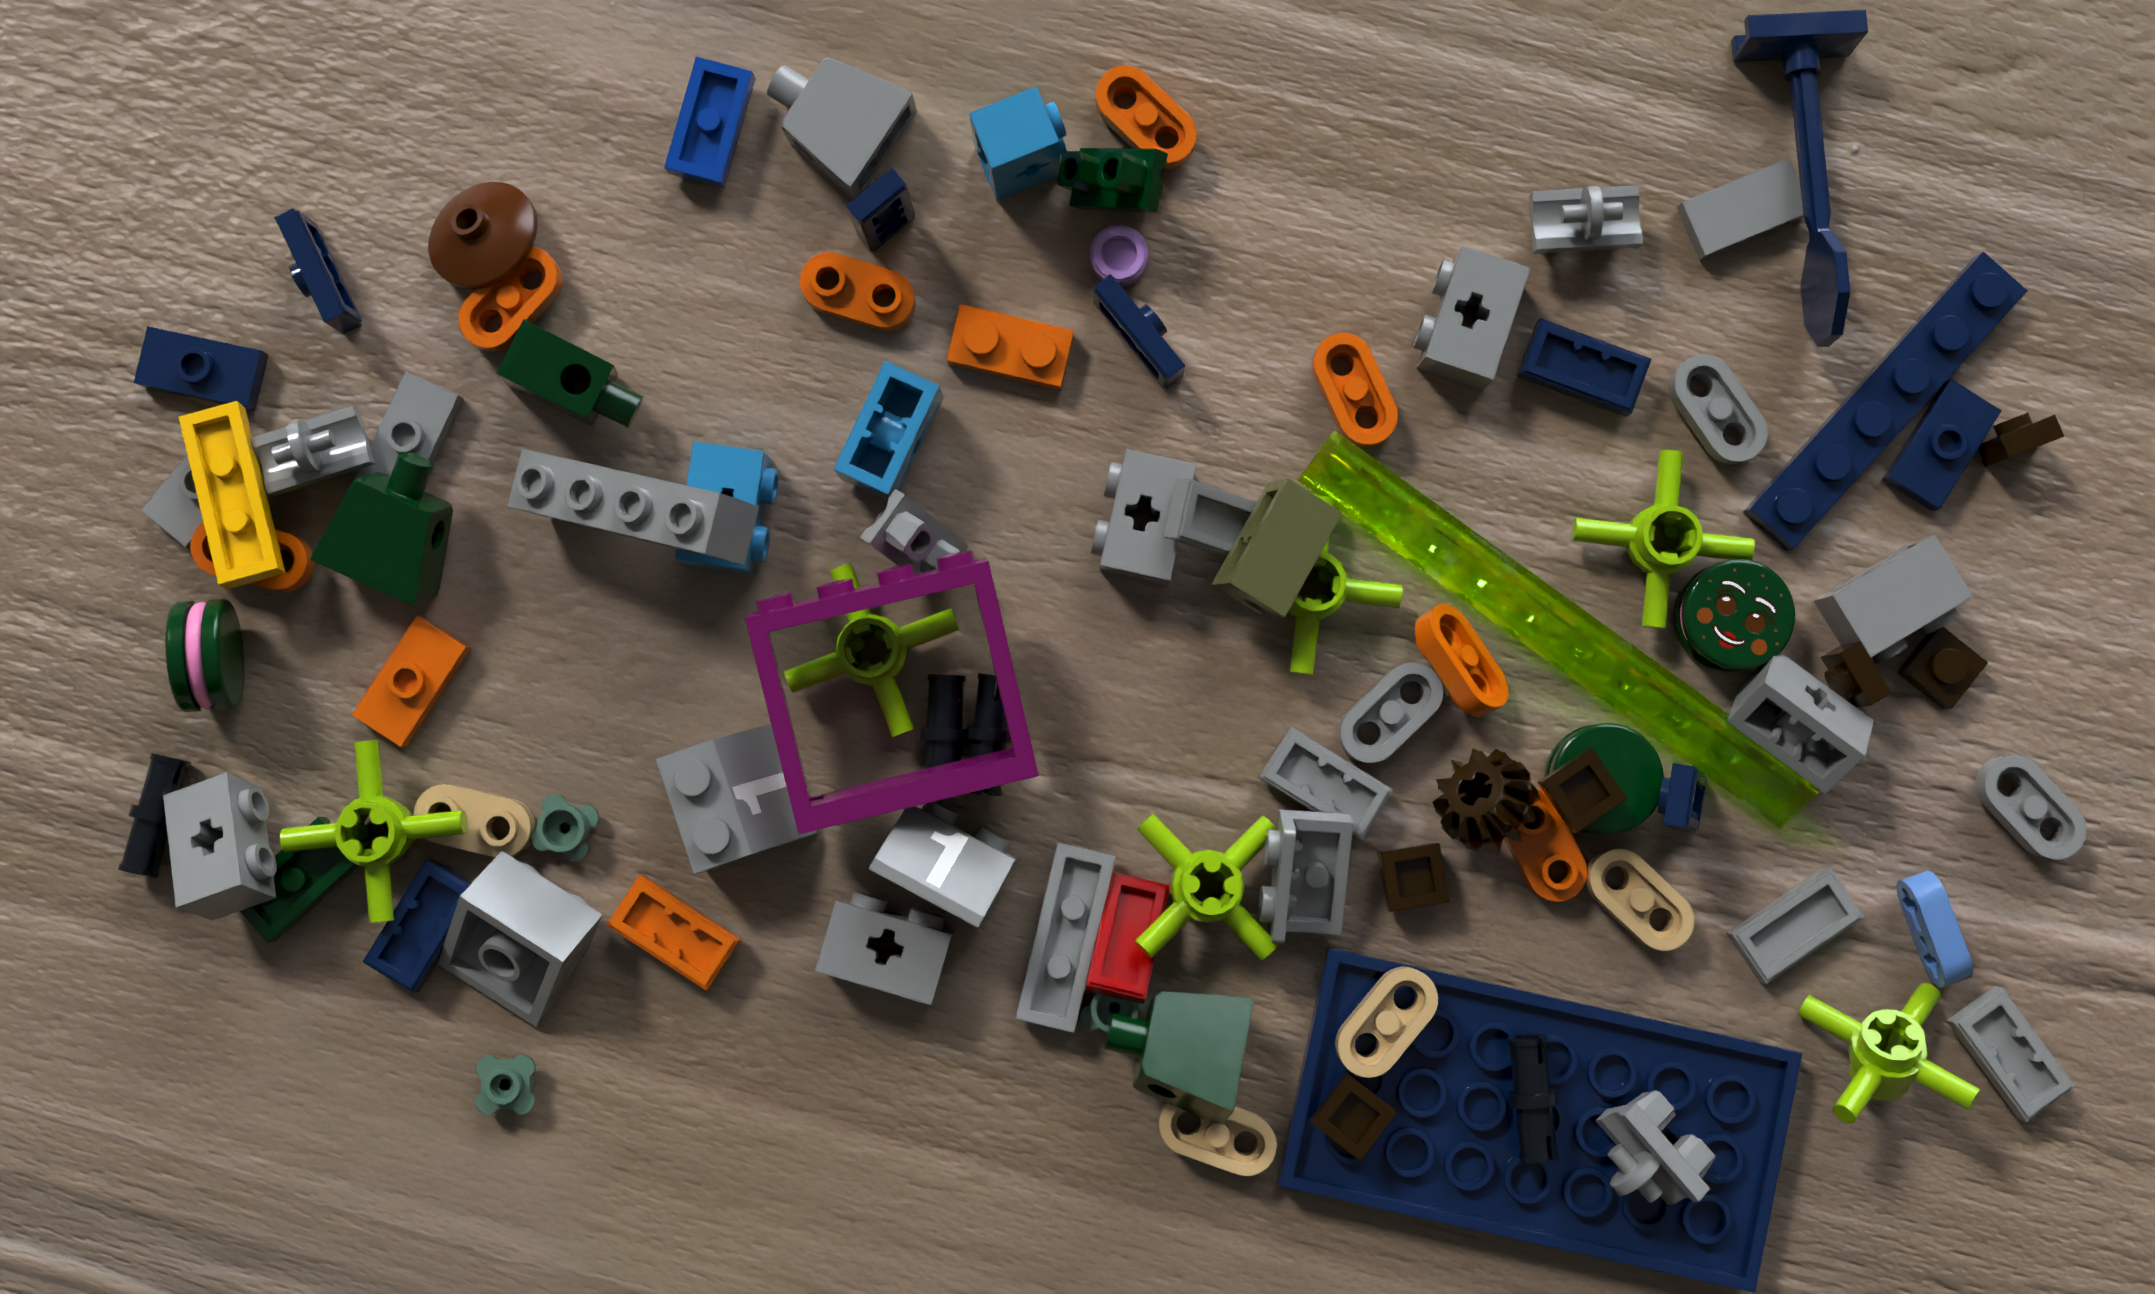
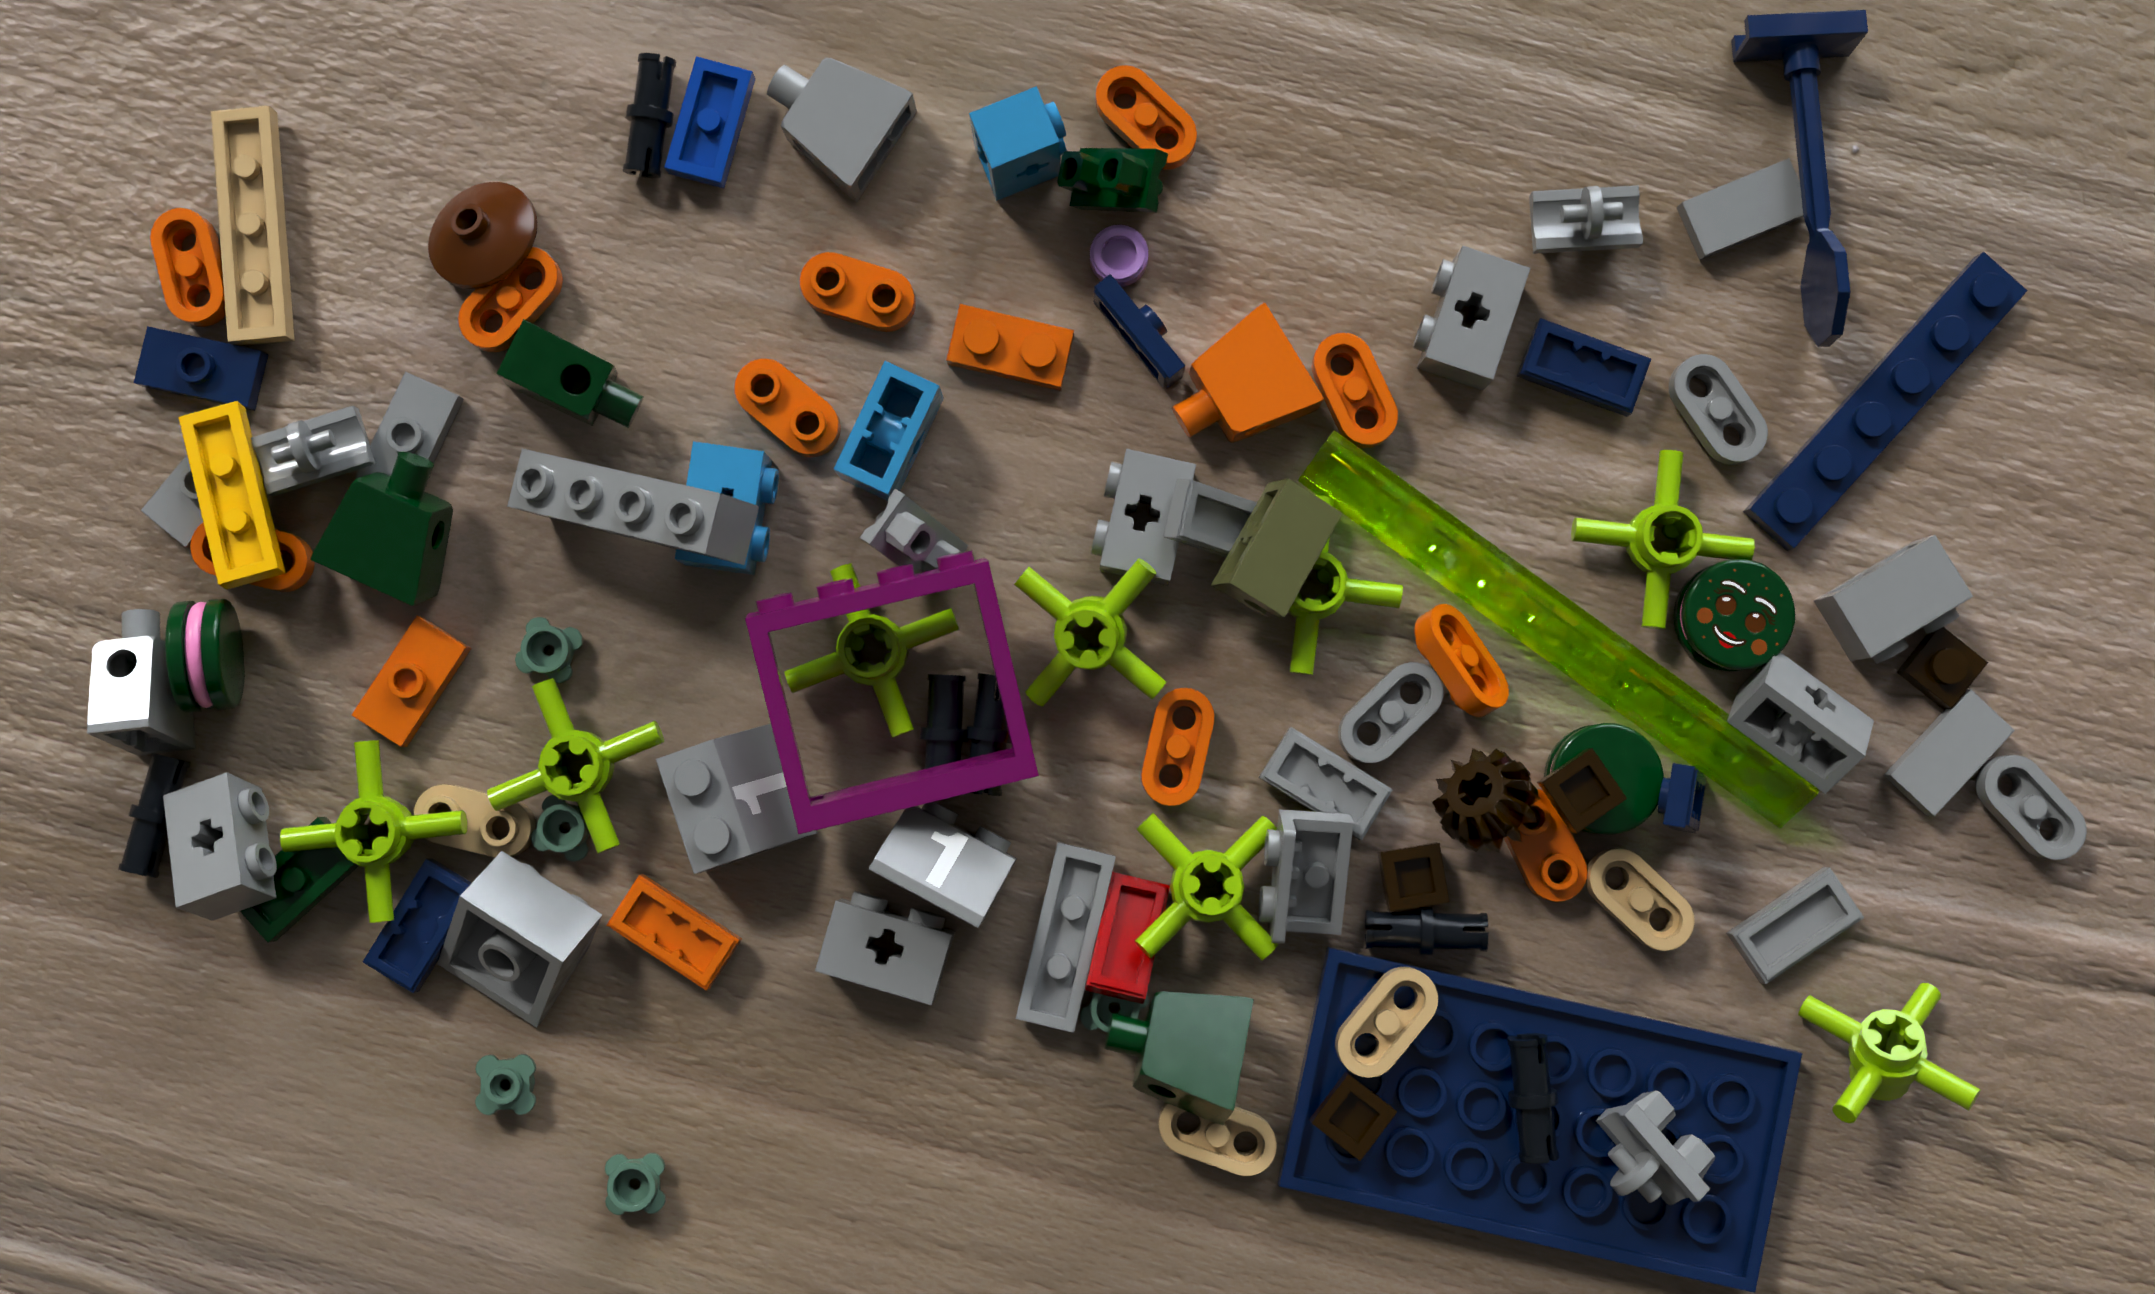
(132, 691): none -> light grey torso
(191, 271): none -> orange plate
(252, 226): none -> tan plate
(317, 272): dark blue plate -> none
(532, 654): none -> sand green plate
(595, 777): none -> lime bar
(622, 1196): none -> sand green plate
(649, 115): none -> black pin
(786, 407): none -> orange plate
(881, 210): dark blue plate -> none
(1074, 649): none -> lime bar
(1177, 747): none -> orange plate
(1248, 382): none -> orange torso
(1426, 930): none -> black pin
(1854, 675): dark brown plate -> none
(1934, 929): medium blue beam -> none
(1942, 445): dark blue plate -> none
(1949, 753): none -> light grey tile
(2010, 1053): light grey plate -> none
(2019, 436): dark brown plate -> none

